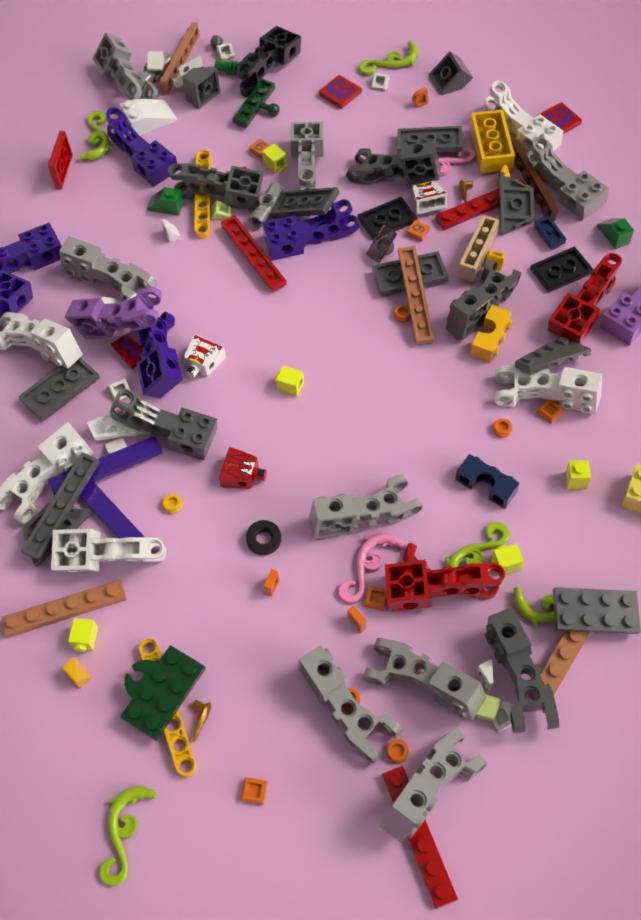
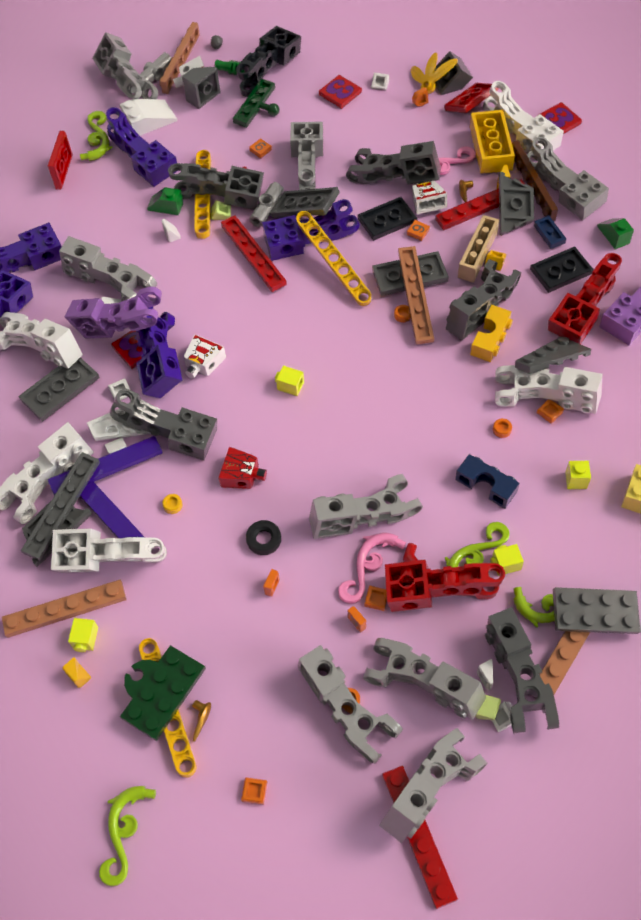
(155, 61): white slope -> none
(225, 51): white slope -> none
(274, 158): neon yellow brick -> none
(335, 266): none -> yellow beam
(382, 244): clear smoke tile -> none
(393, 60): lime plant -> none
(397, 751): orange tile -> none
(430, 77): none -> yellow plant
(445, 138): dark grey plate -> none
(469, 98): none -> red tile

